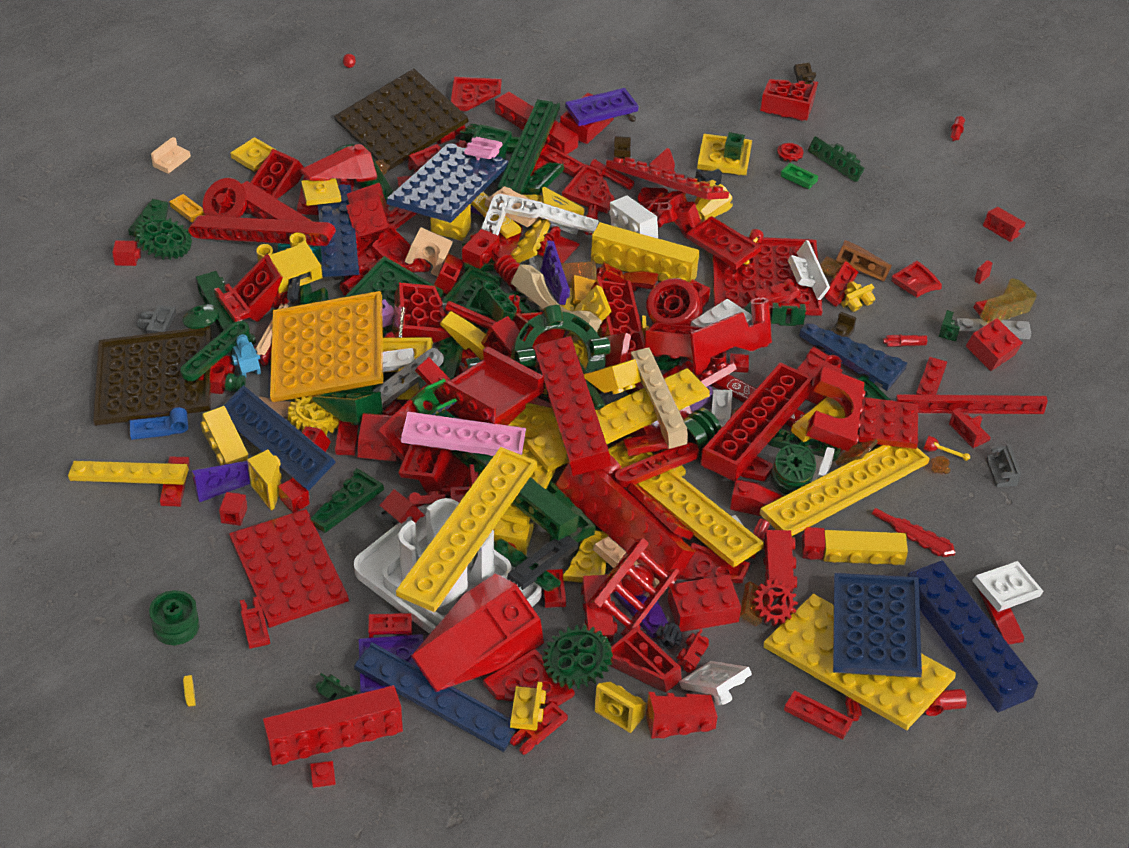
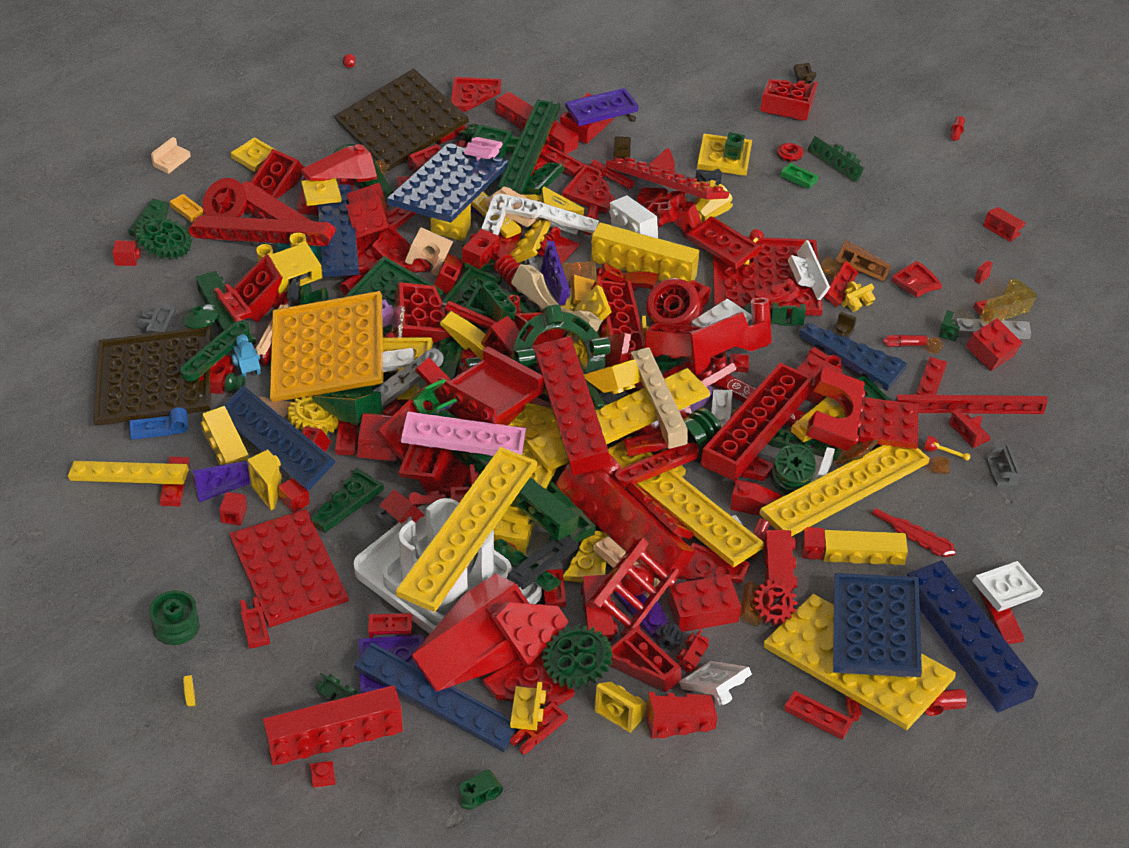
(480, 788): none -> dark green piece
(529, 627): none -> plate
(934, 345): none -> clear orange plate

